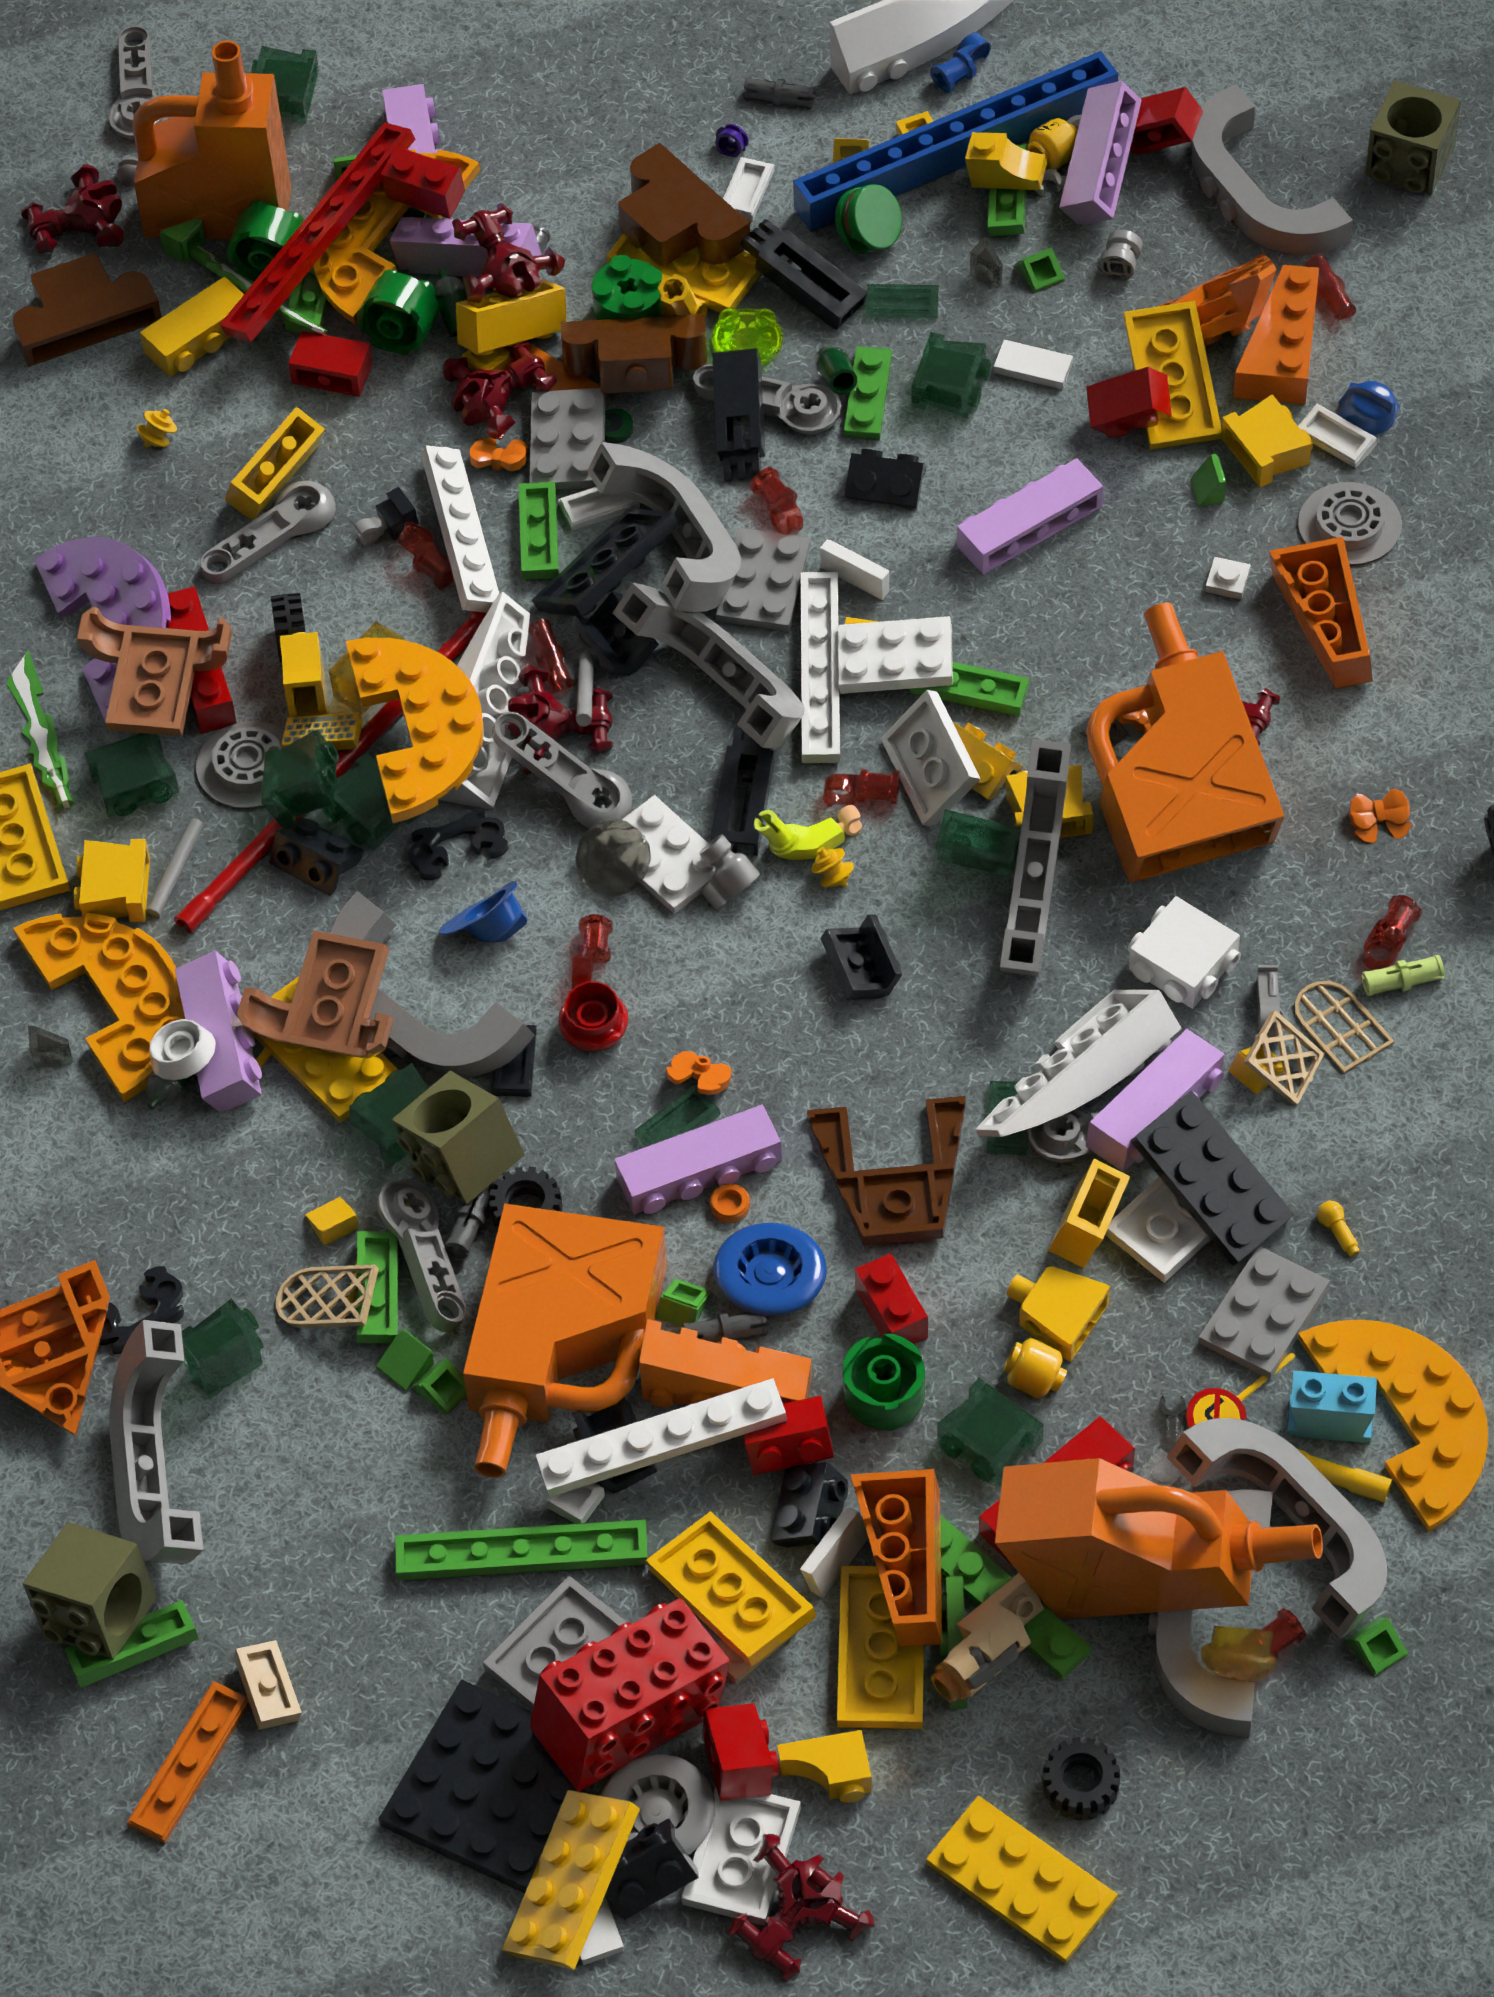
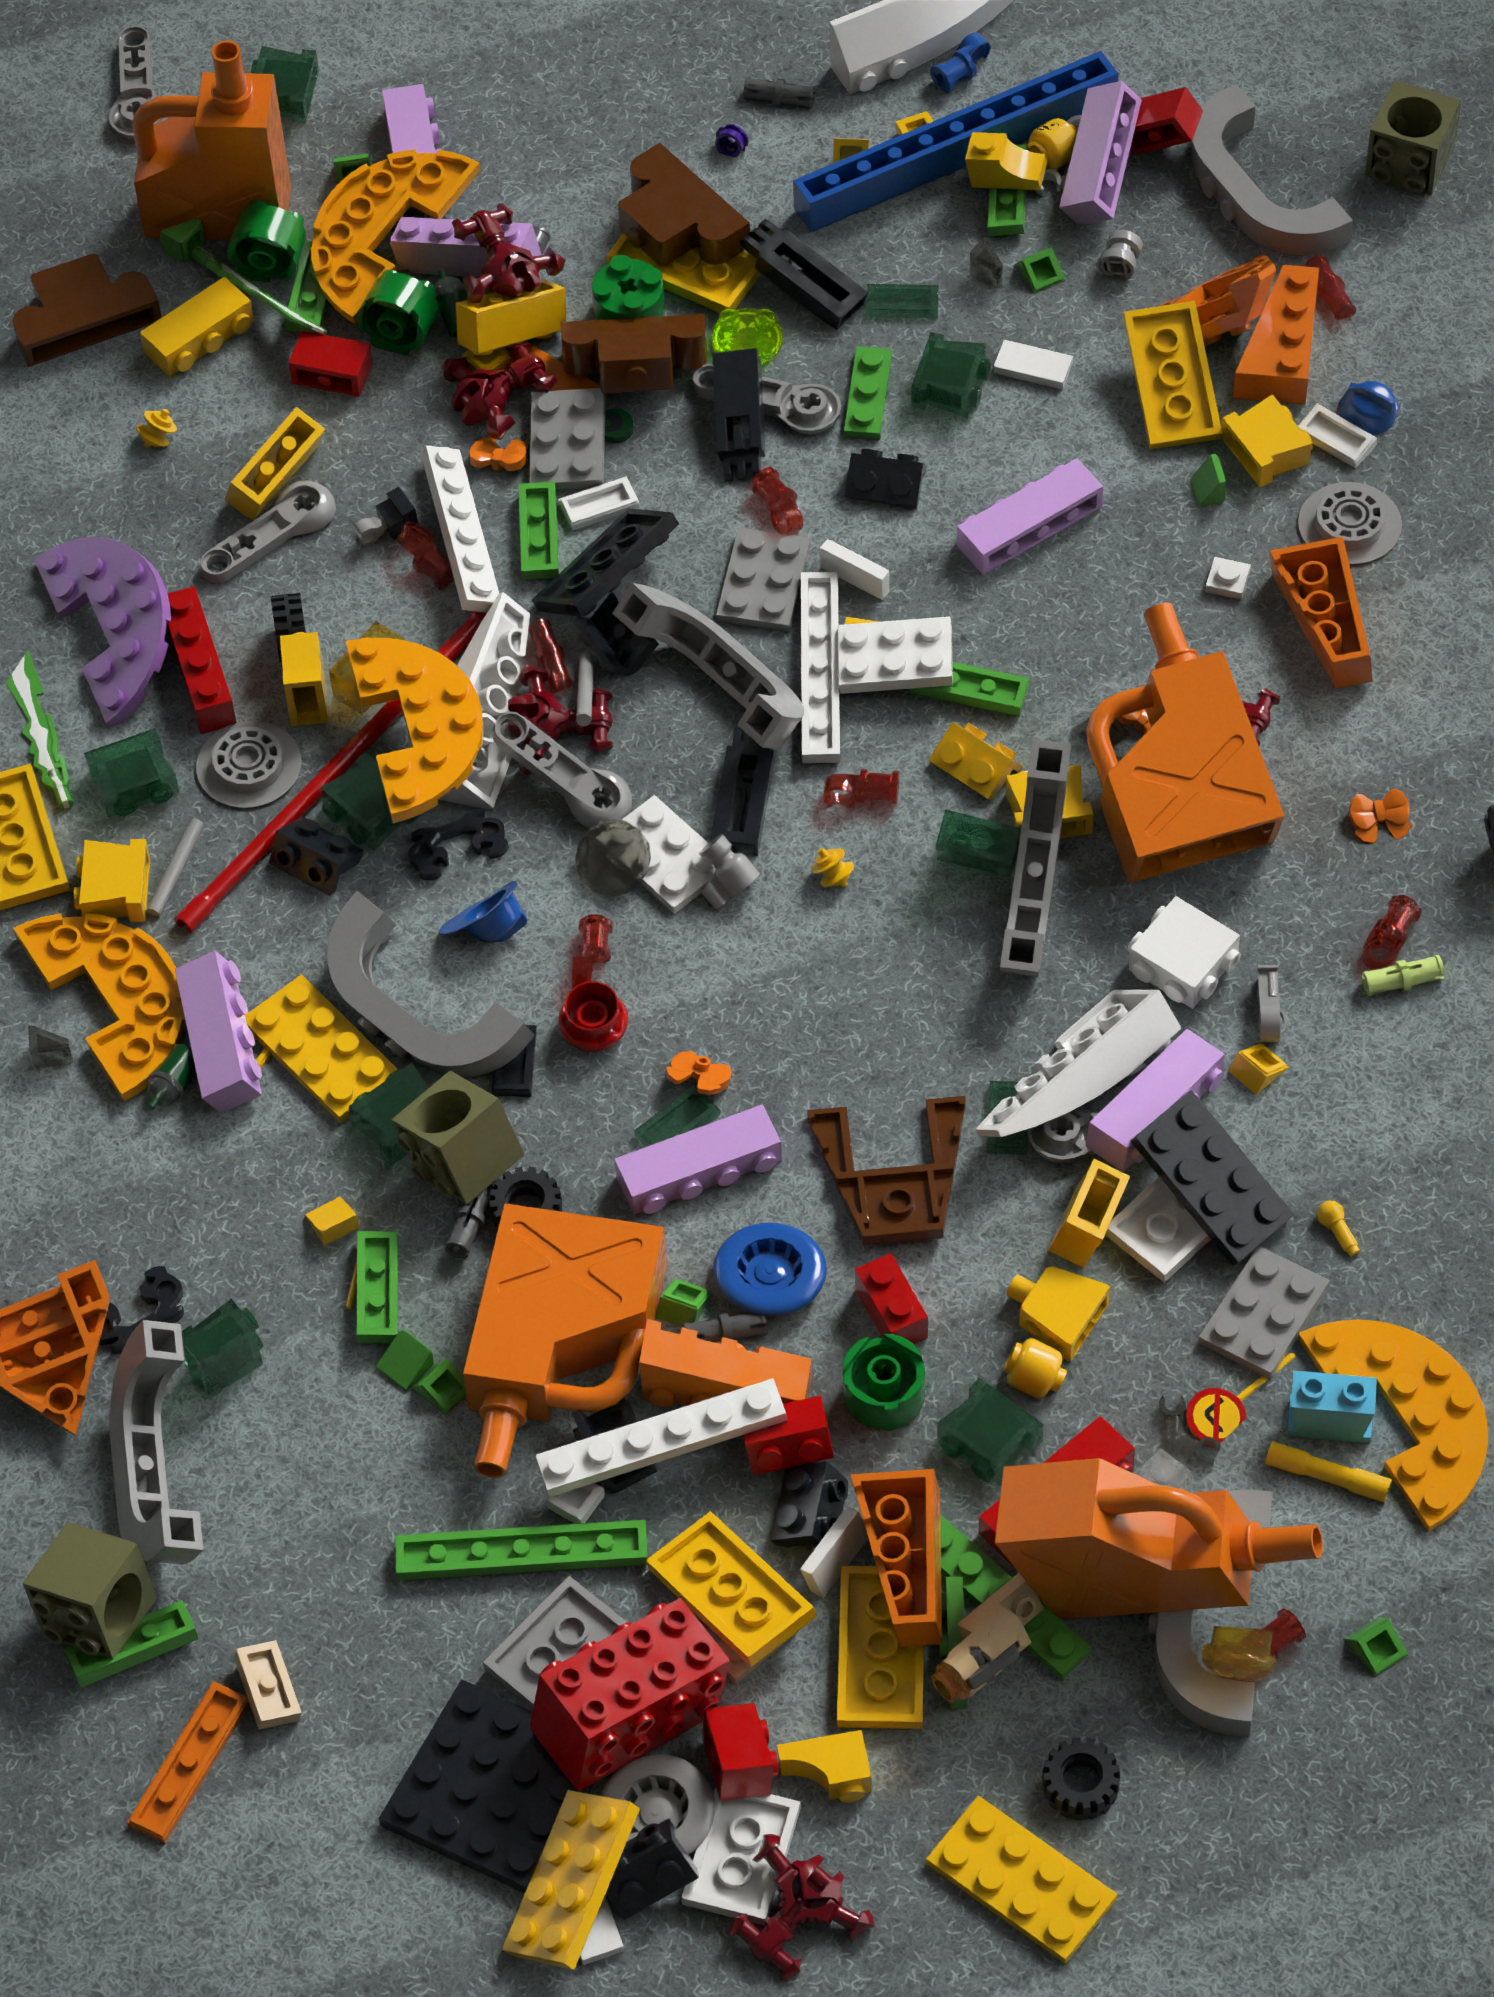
(89, 209): dark red piece -> none
(126, 171): light grey hinge -> none
(152, 669): nougat piece -> none
(181, 1049): white hat -> none
(299, 777): clear green hips -> none
(314, 234): red plate -> none
(329, 1001): nougat piece -> none
(339, 728): tile -> none
(370, 1272): tan window -> none
(415, 1222): light grey beam -> none
(423, 182): red brick -> none
(679, 298): yellow piece -> none
(712, 556): light grey arch -> none
(729, 1203): orange tile -> none
(748, 186): white tile -> none
(803, 842): neon yellow arm -> none
(834, 366): dark green piece -> none
(862, 959): black bracket -> none
(868, 218): green head -> none
(930, 758): white plate -> none
(1129, 402): red brick -> none
(1297, 1037): tan window -> none
(1306, 1498): light grey arch -> none
(1339, 1038): tan window -> none

